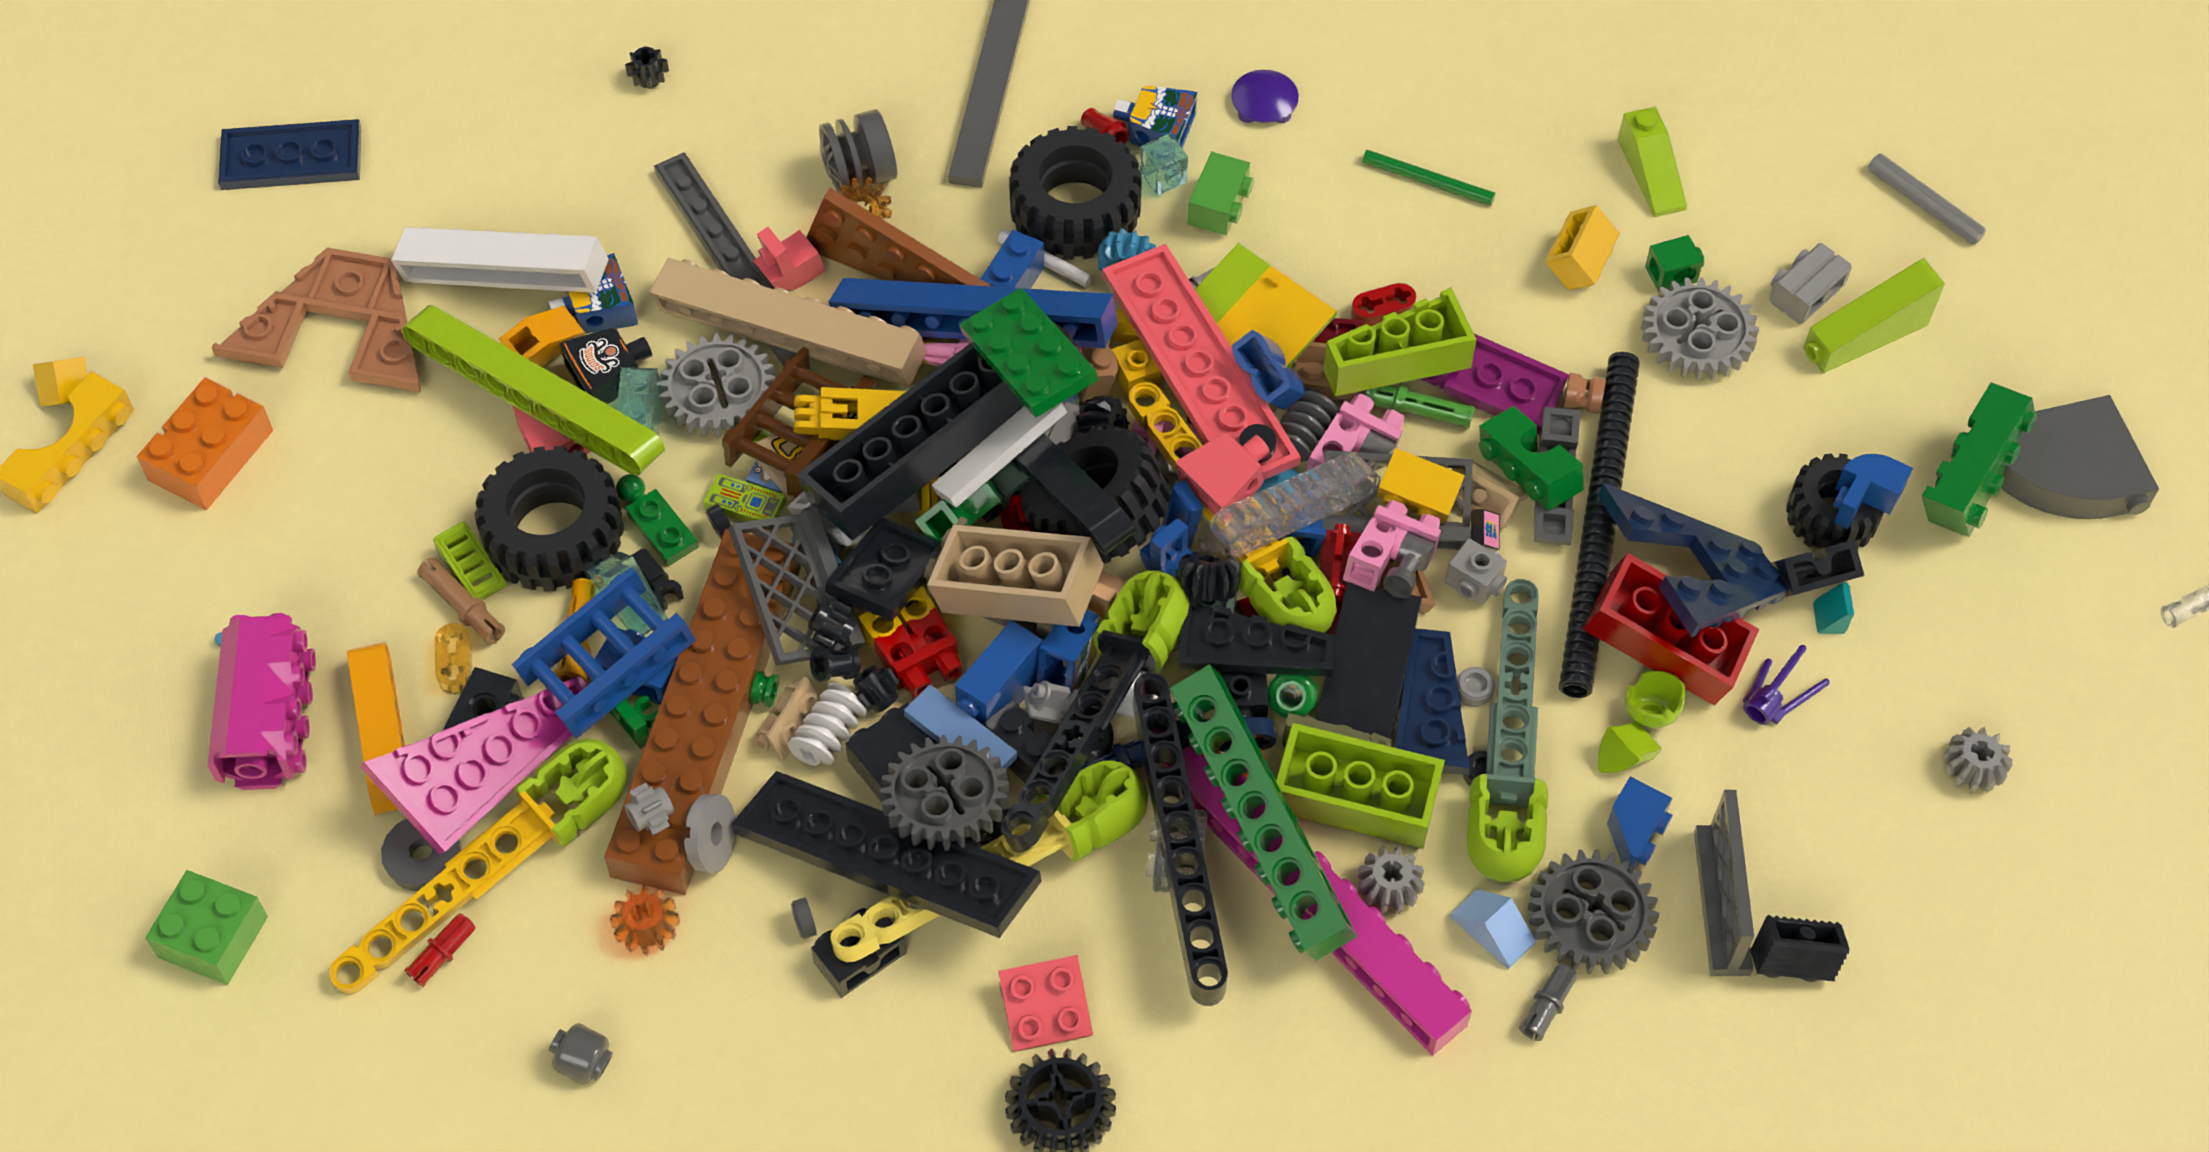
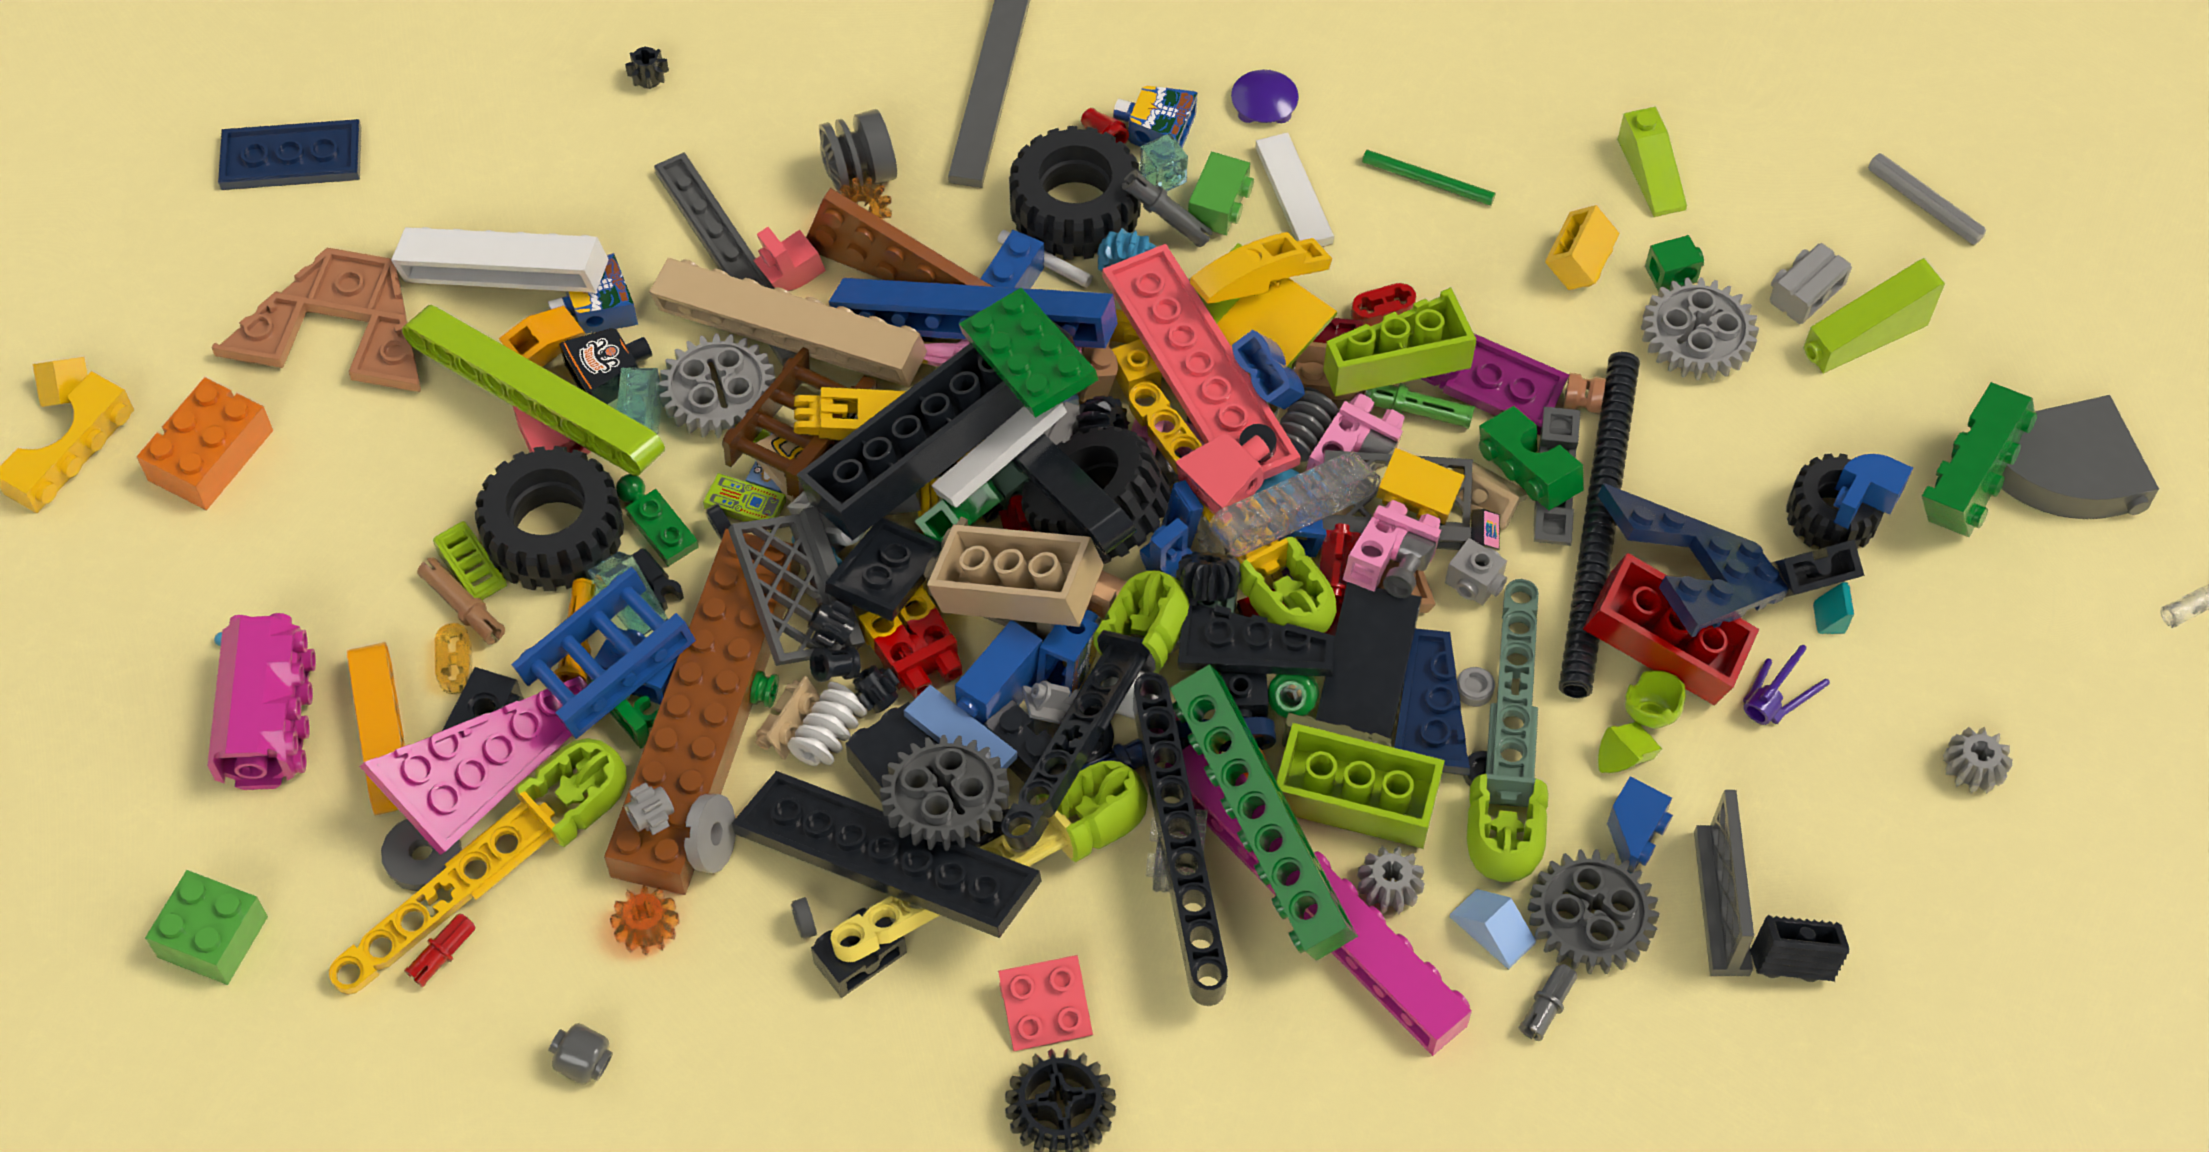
(1157, 201): none -> dark grey pin
(1254, 265): none -> yellow slope
(1293, 189): none -> white tile

